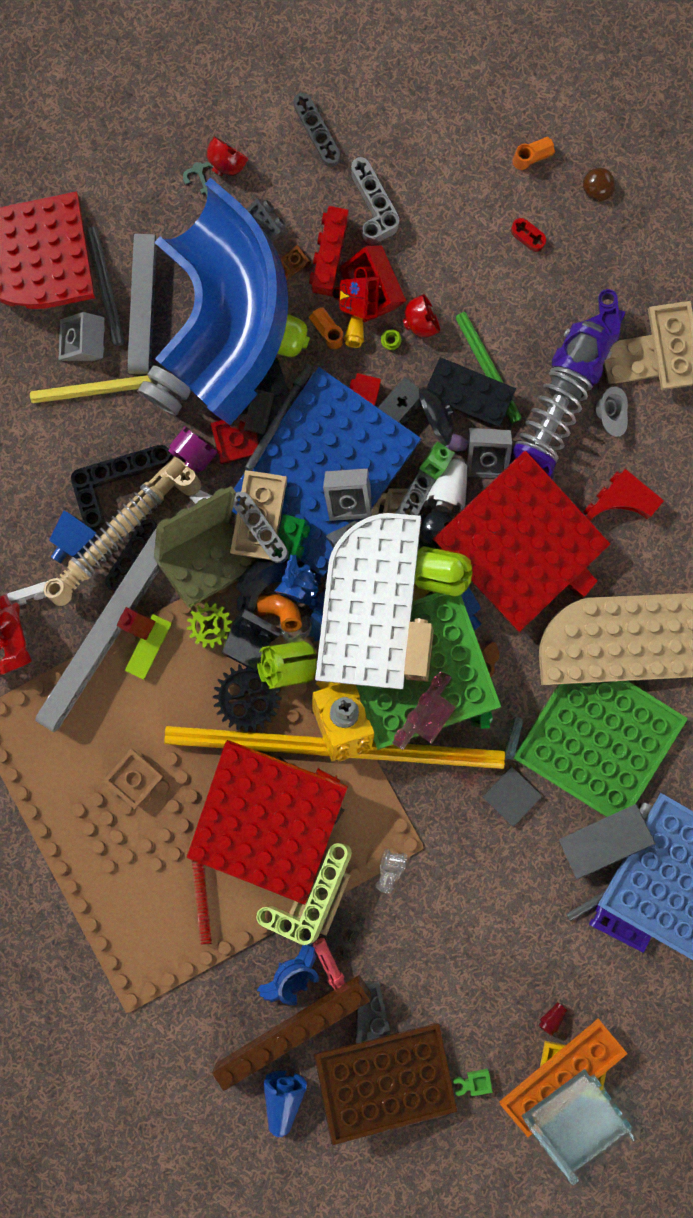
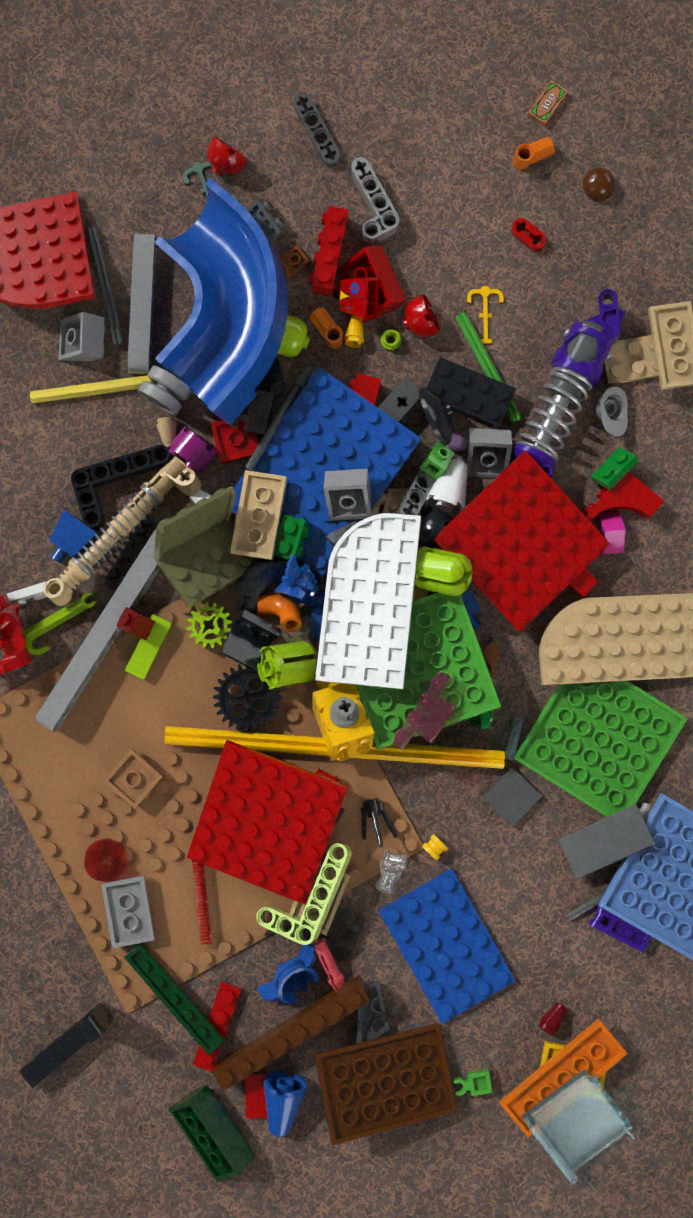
(55, 620): none -> lime piece
(86, 1030): none -> black beam
(93, 860): none -> clear red plate
(128, 911): none -> light grey plate
(167, 429): none -> tan cone
(174, 998): none -> dark green tile
(212, 1133): none -> dark green slope
(220, 1018): none -> red plate
(255, 1095): none -> red tile
(261, 526): light grey beam -> none
(372, 809): none -> black plant
(418, 650): tan brick -> none
(435, 847): none -> yellow wheel
(446, 945): none -> blue plate
(484, 292): none -> yellow piece
(547, 103): none -> nougat tile
(613, 530): none -> dark pink slope
(614, 468): none -> green bracket

